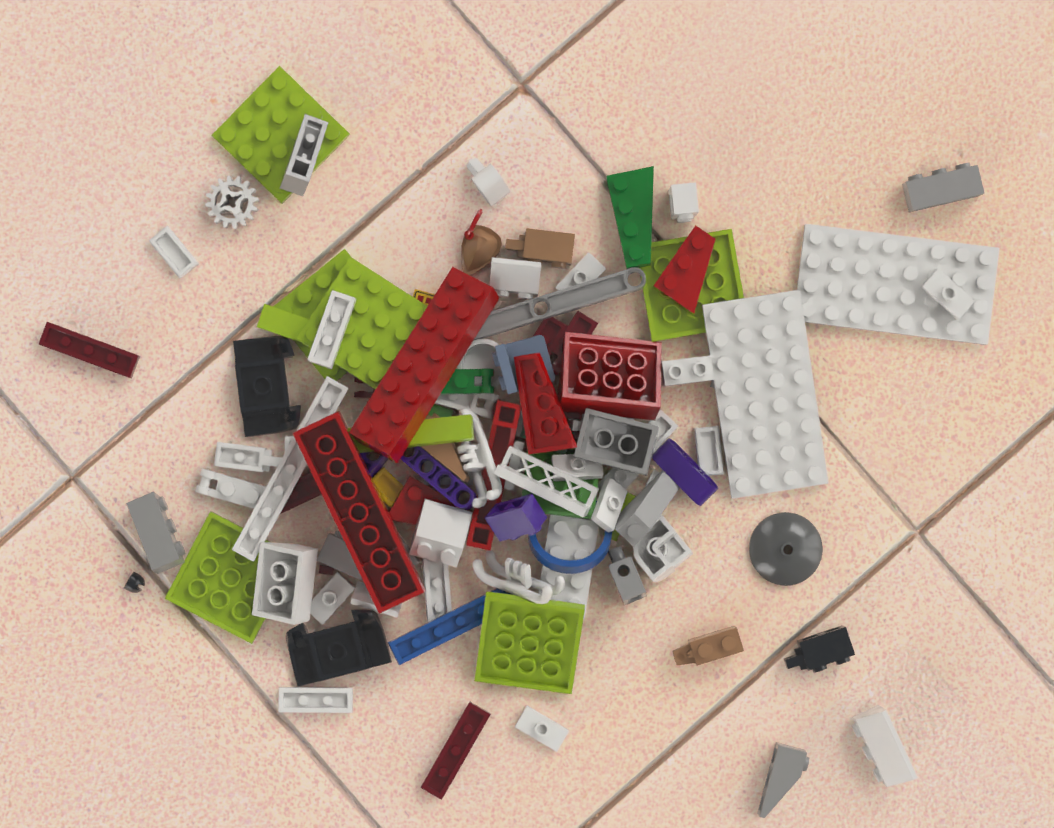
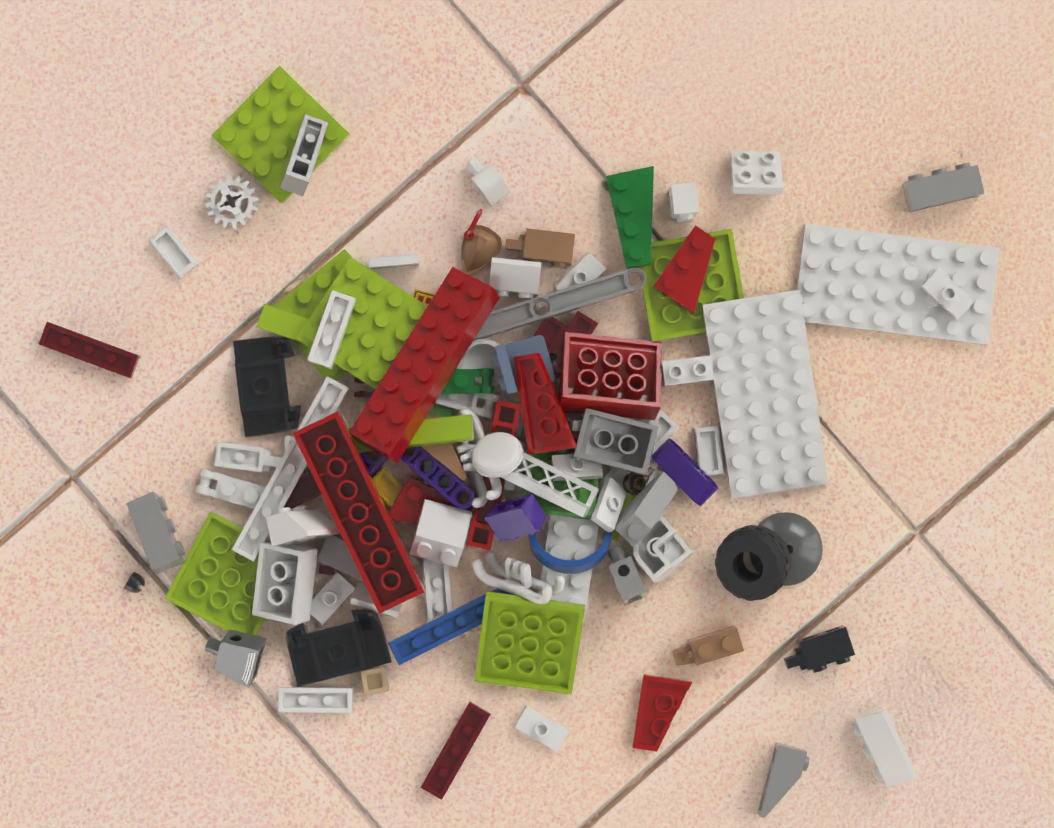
(237, 655): none -> torso
(299, 526): none -> white slope
(374, 680): none -> tan plate
(393, 261): none -> white tile
(497, 455): none -> white piece
(633, 483): none -> dark brown plate
(656, 709): none -> red wing
(756, 172): none -> white plate
(767, 547): none -> black tyre

